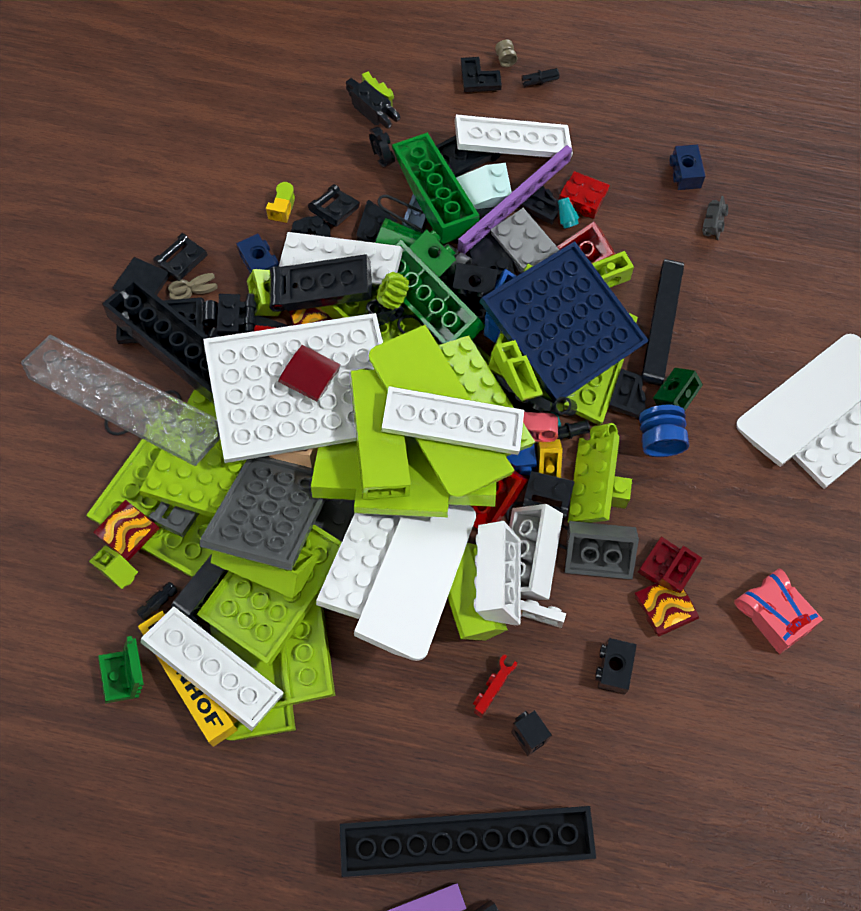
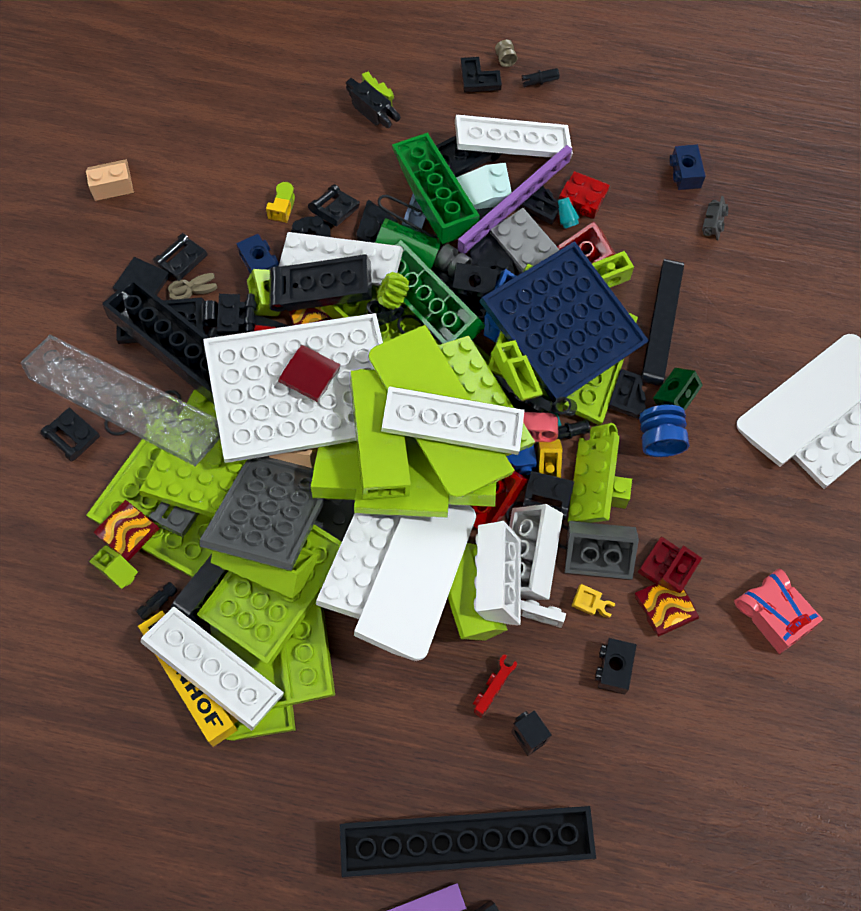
(75, 429): none -> black plate
(109, 180): none -> light nougat slope
(121, 673): green plate -> none
(379, 143): black plate -> none
(443, 261): green brick -> none
(589, 601): none -> yellow plate

